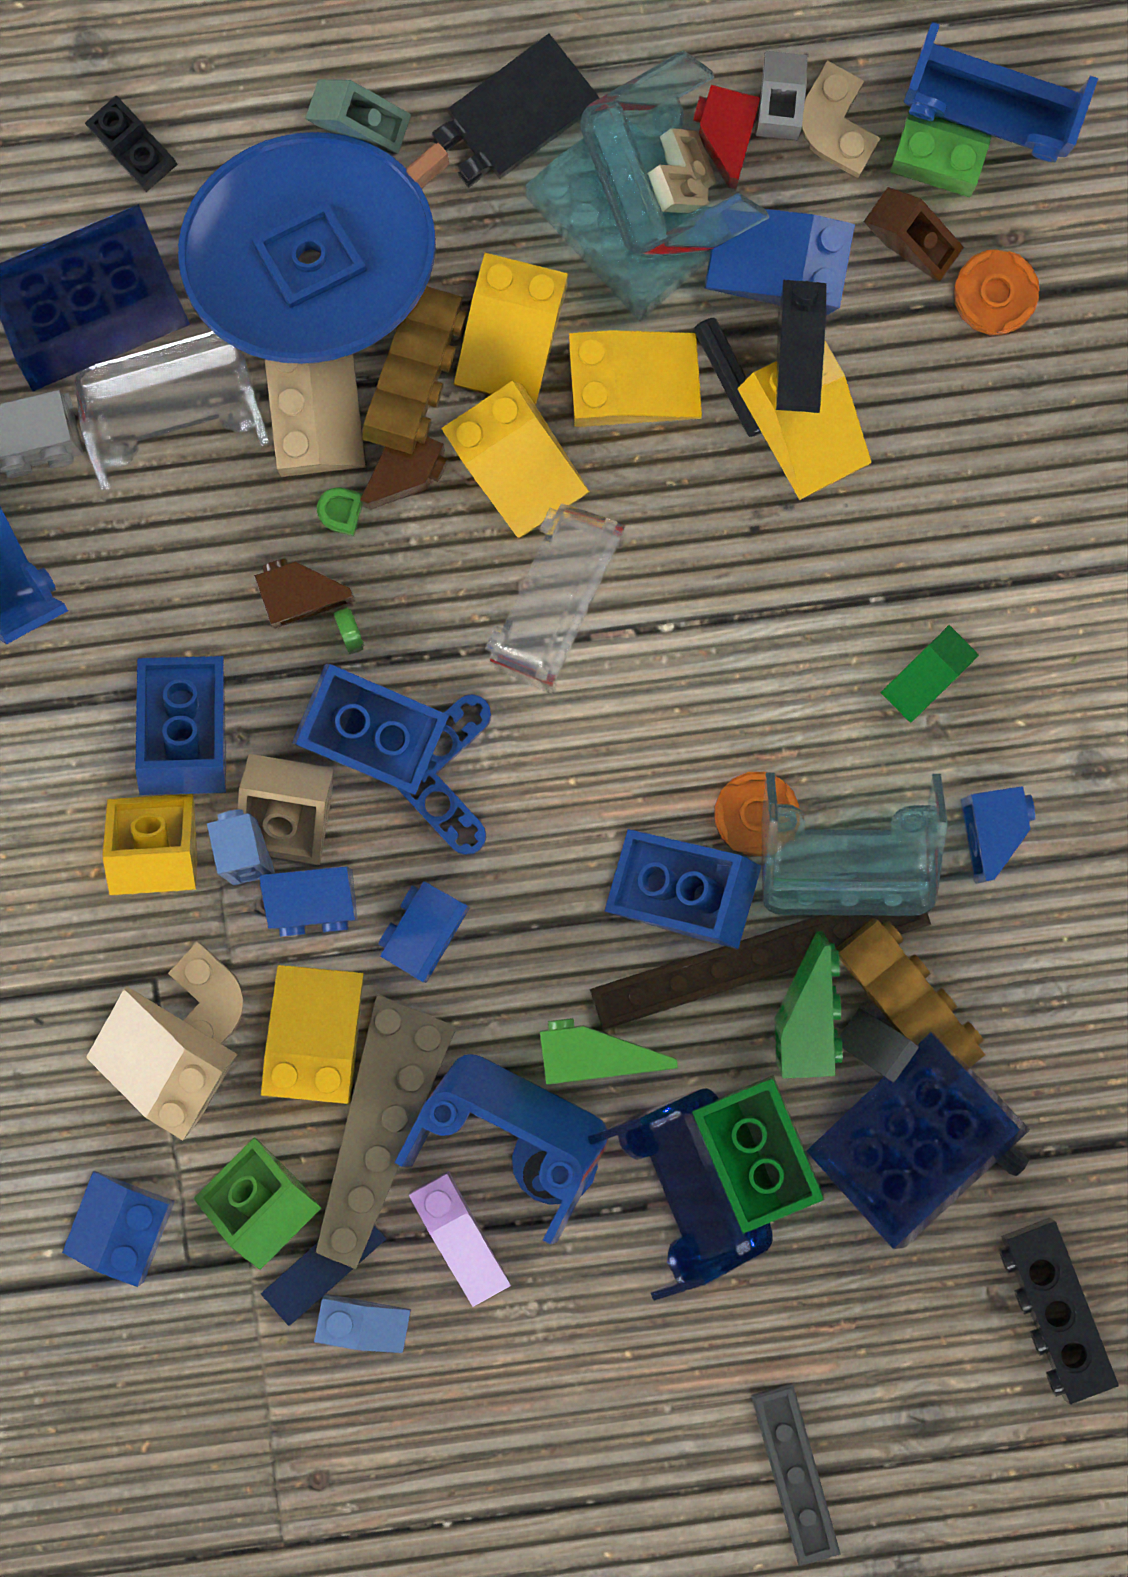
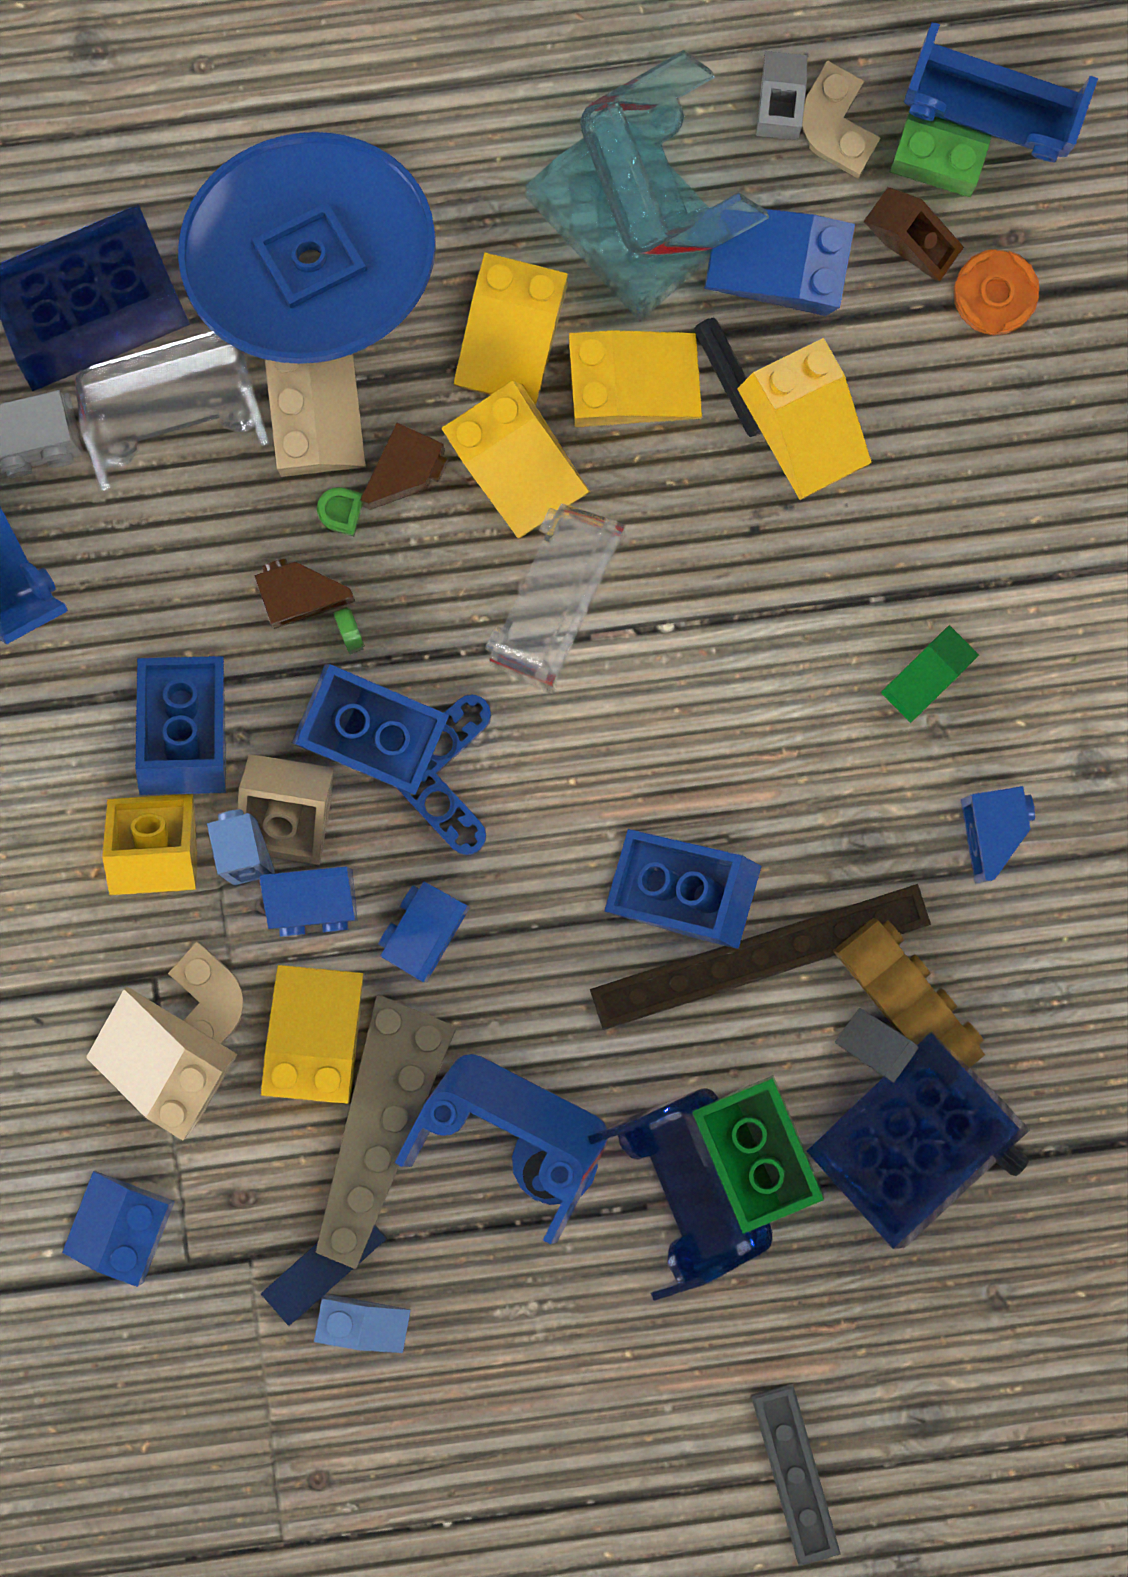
(131, 143): black slope -> none
(256, 1204): bright green slope -> none
(358, 113): sand green slope -> none
(413, 370): pearl gold brick -> none
(428, 165): nougat tile -> none
(459, 1238): lavender slope -> none
(516, 111): black tile -> none
(586, 1054): bright green slope -> none
(686, 179): tan plate -> none
(726, 129): red slope -> none
(740, 811): orange tile -> none
(800, 346): black slope -> none
(805, 1021): green slope -> none
(852, 869): clear light blue windscreen -> none
(1093, 1370): black brick -> none

